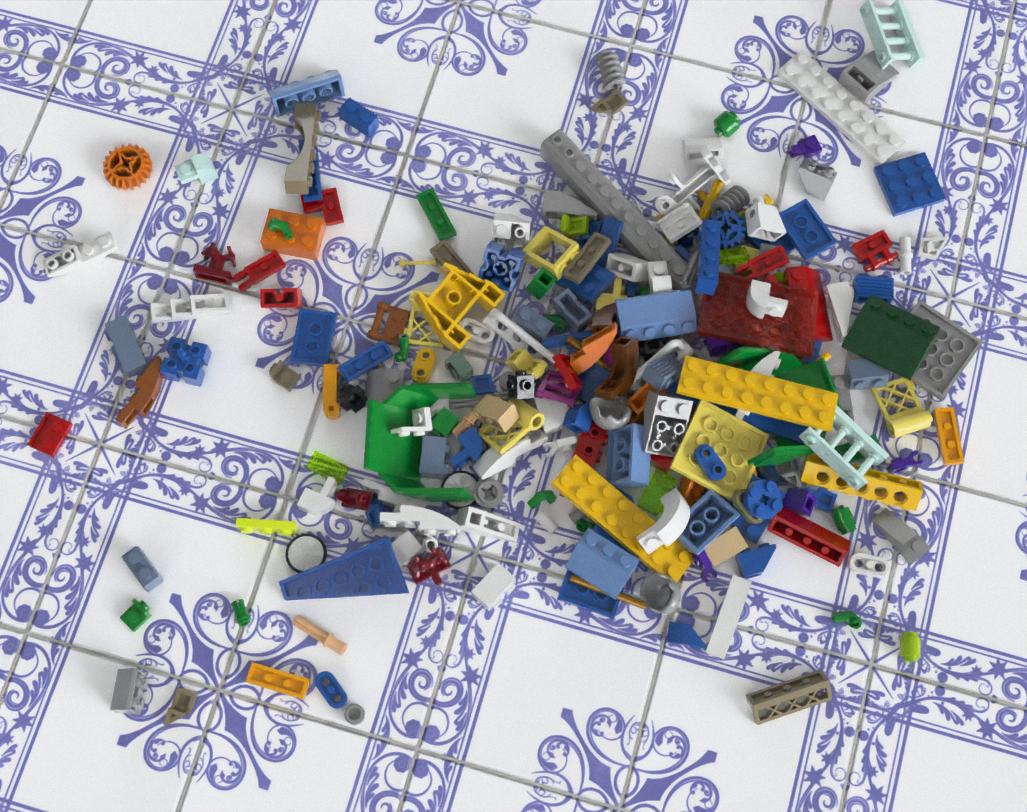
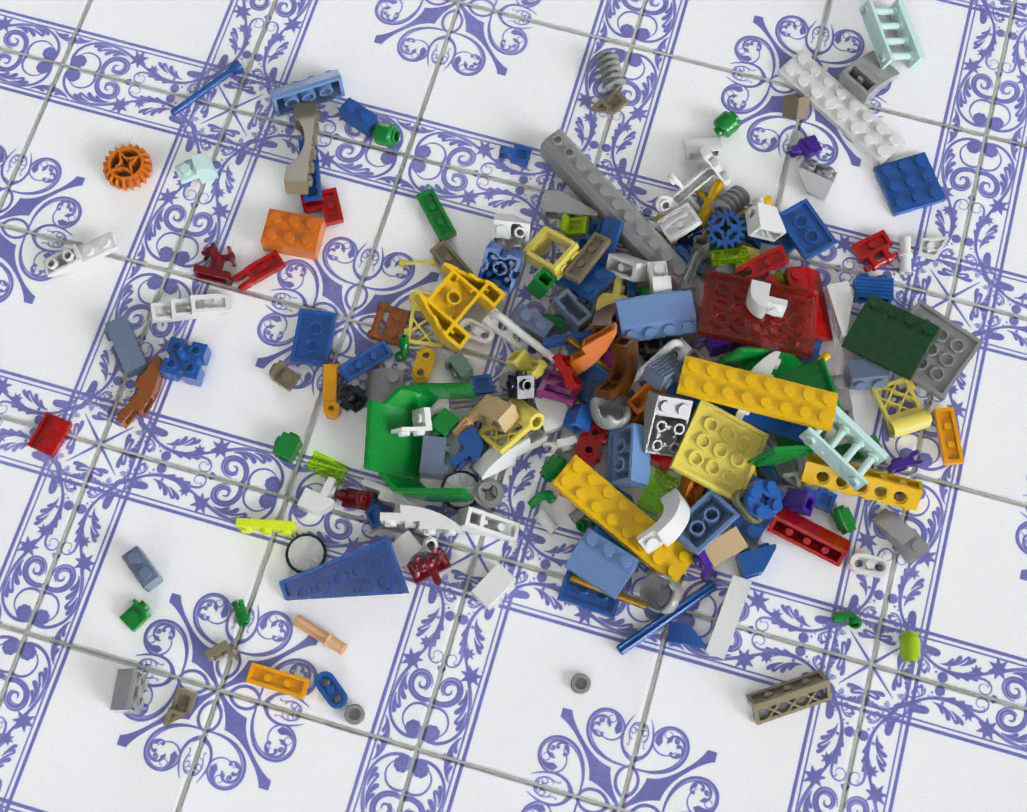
(218, 651): none -> dark tan bracket
(234, 68): none -> blue piece
(274, 299): red brick -> none
(280, 225): green arm -> none
(287, 447): none -> green brick
(386, 134): none -> green head
(519, 154): none -> blue plate
(552, 468): none -> green brick
(580, 683): none -> light grey tile
(664, 619): none -> blue axle
(709, 253): blue arch -> none
(709, 463): blue plate -> none
(796, 106): none -> dark tan panel

